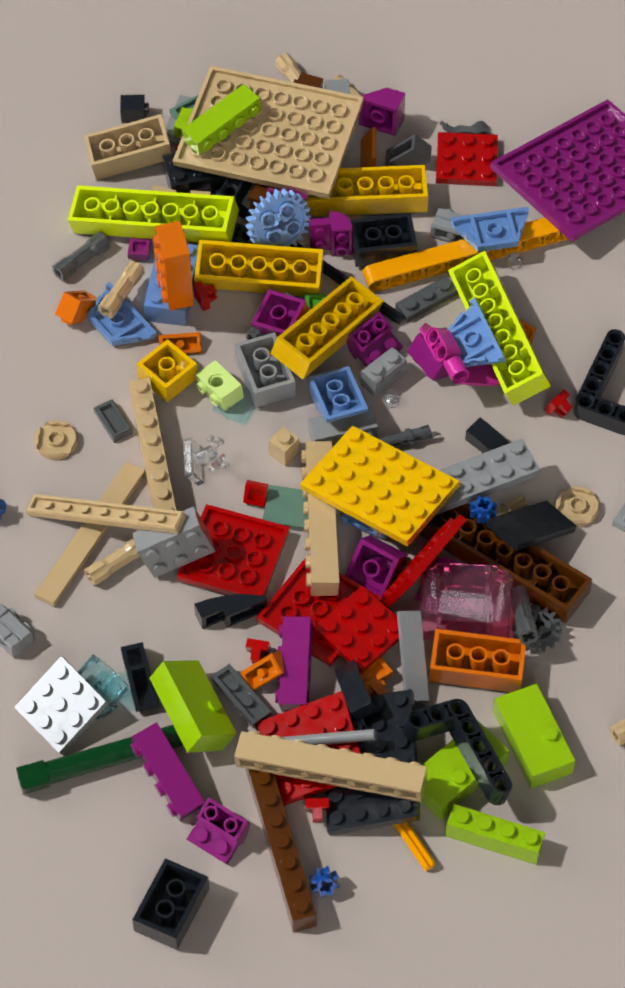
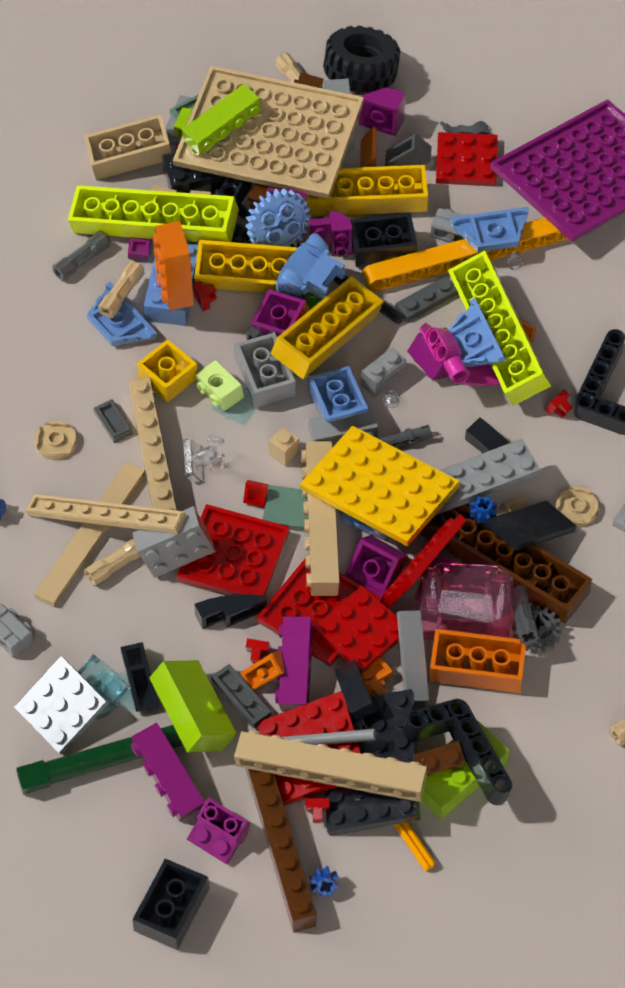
(75, 306): orange slope -> none
(133, 108): black brick -> none
(187, 342): orange slope -> none
(309, 270): none -> medium blue piece
(362, 57): none -> black tyre
(372, 340): magenta brick -> none
(441, 758): none -> reddish brown plate
(494, 834): lime brick -> none
(533, 736): lime brick -> none

